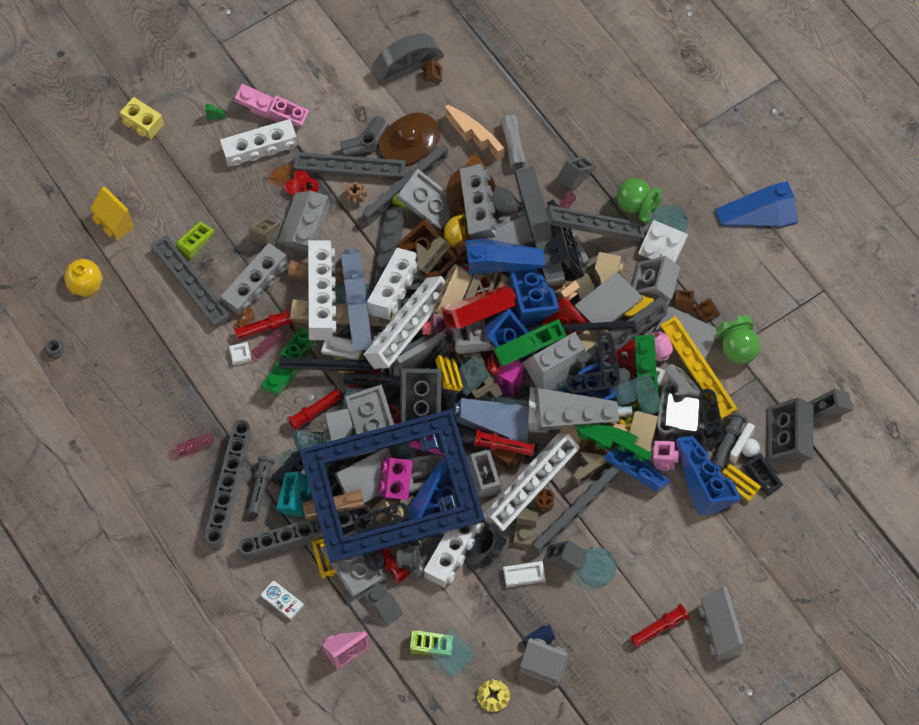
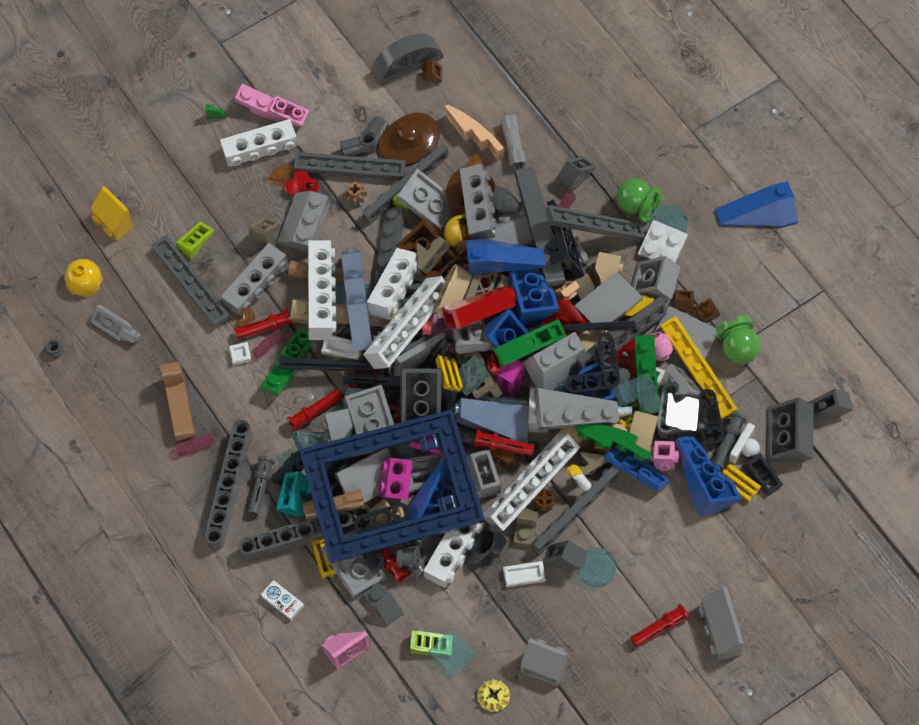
(114, 325): none -> light grey hinge
(143, 115): light yellow brick -> none
(178, 400): none -> medium nougat beam
(544, 633): dark blue cone -> none
(575, 472): none -> arm

